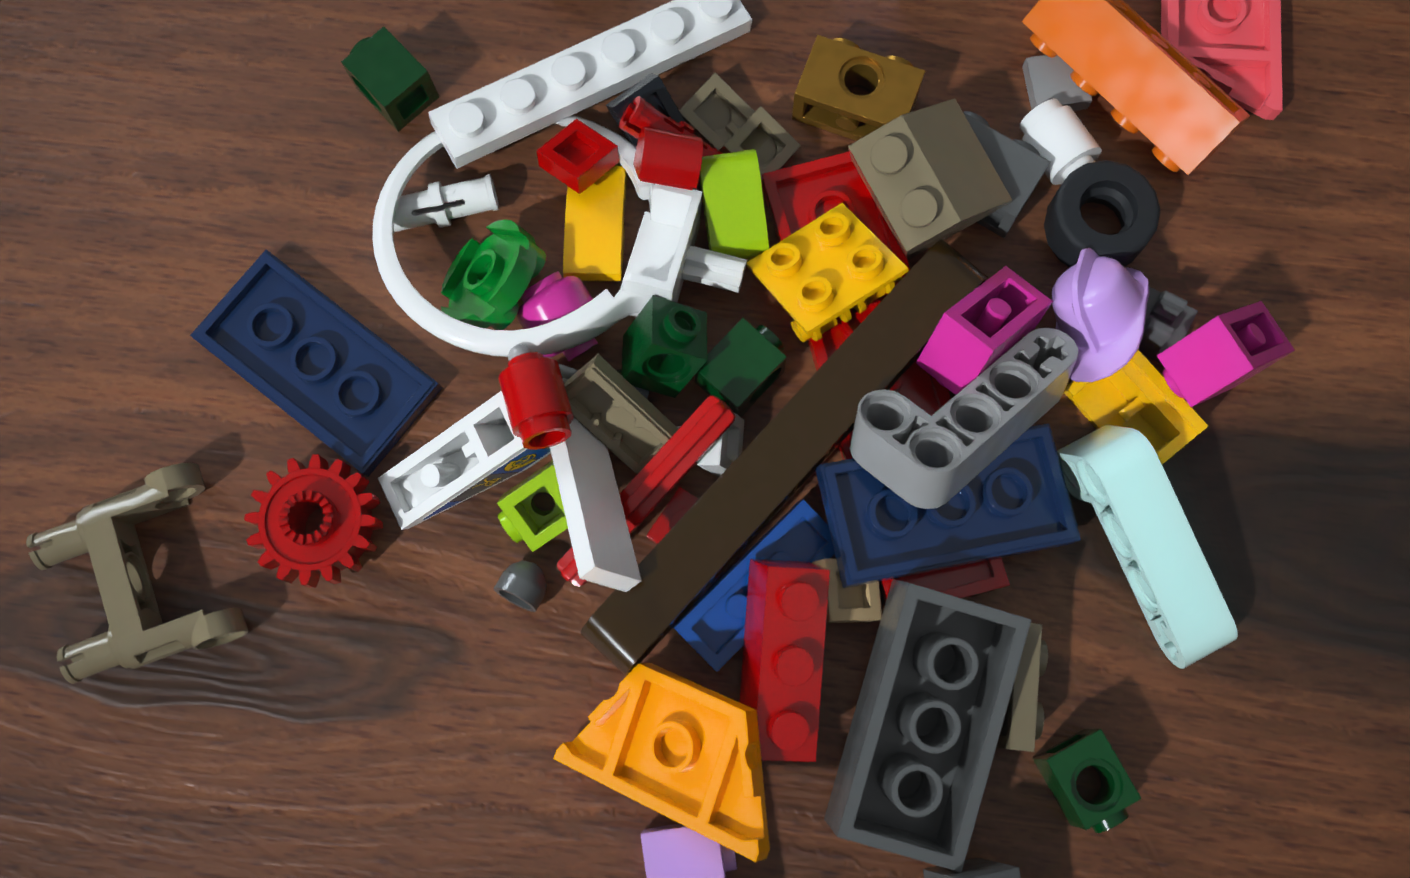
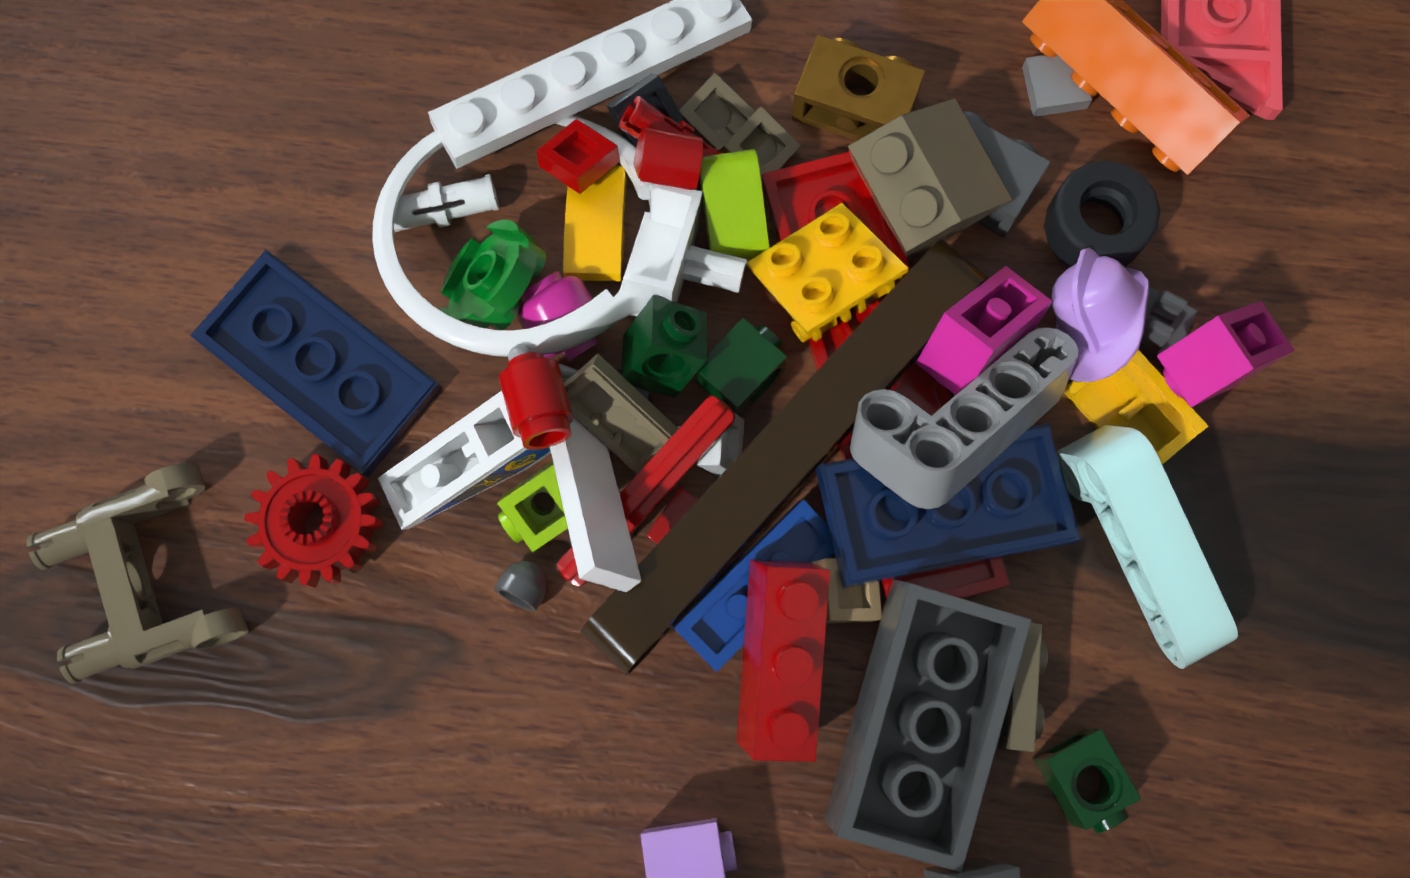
(390, 78): dark green brick -> none
(680, 756): light orange wing -> none
(1059, 138): white brick -> none

